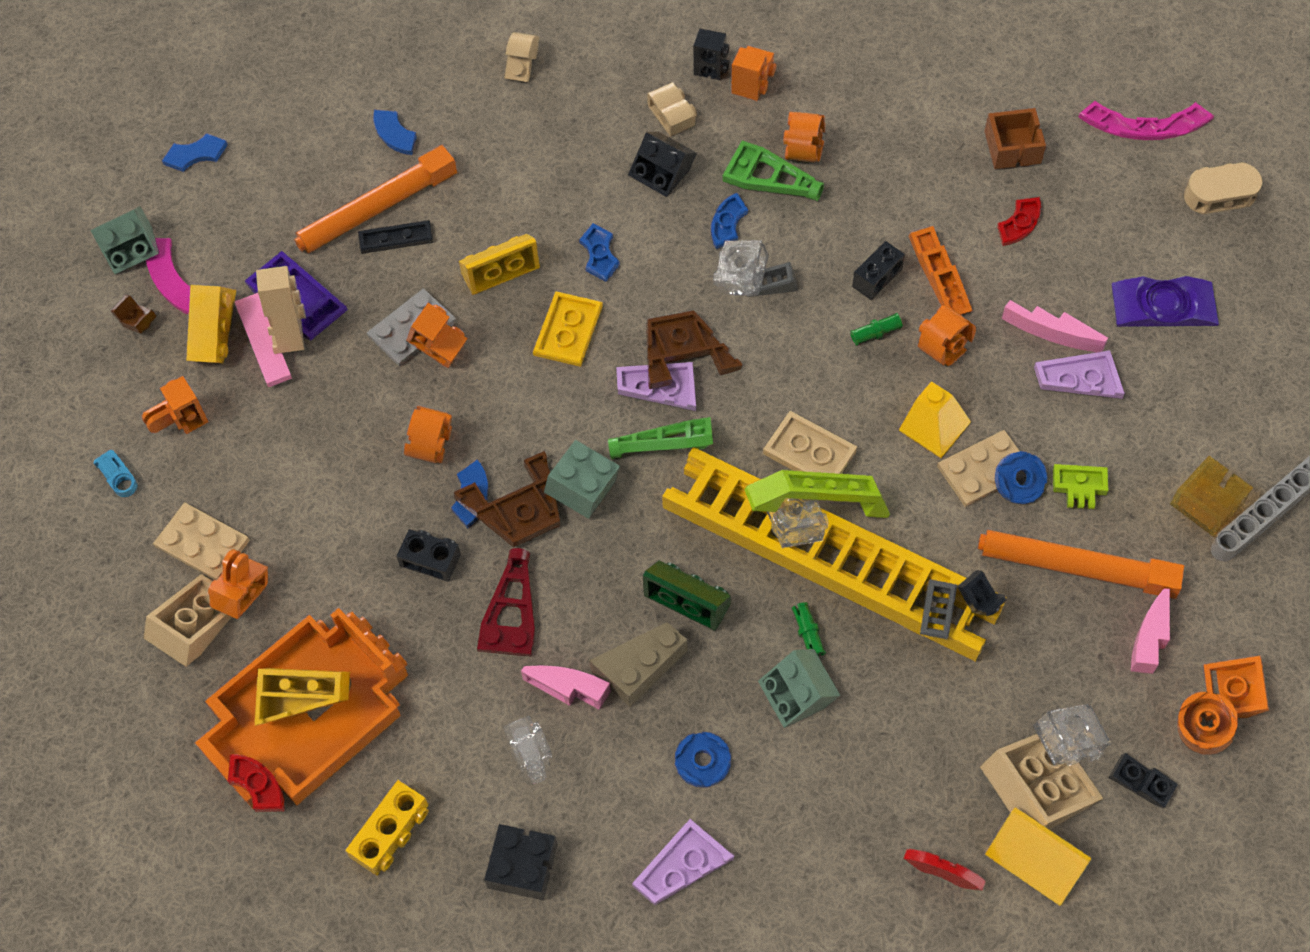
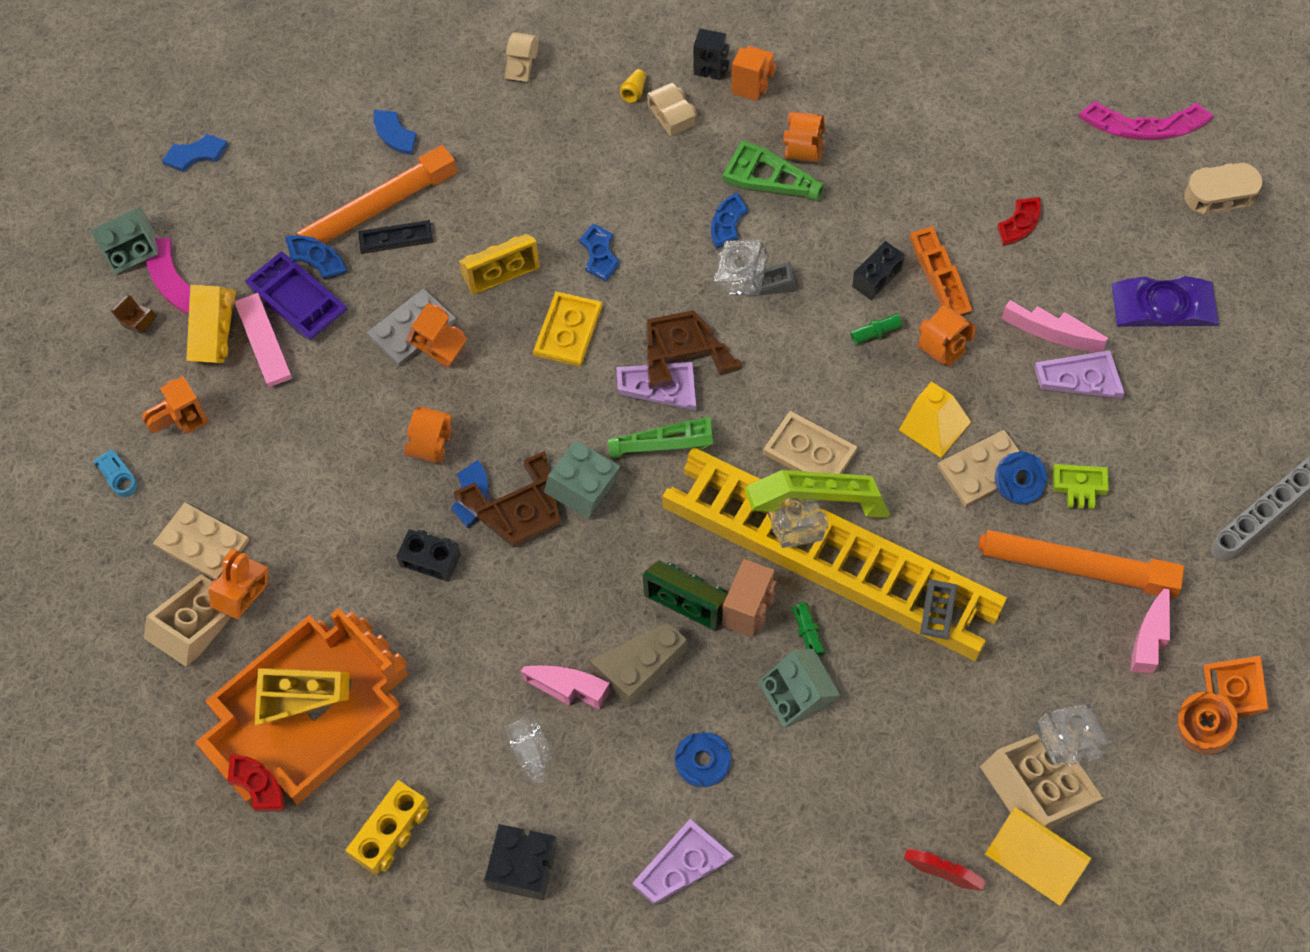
(282, 308): tan wedge -> none
(315, 253): none -> blue tile
(510, 639): dark red plate -> none
(633, 86): none -> yellow cone
(661, 162): black slope -> none
(748, 598): none -> nougat brick
(980, 594): black bracket -> none
(1015, 138): dark orange piece -> none
(1146, 783): black slope -> none
(1206, 501): clear yellow piece -> none

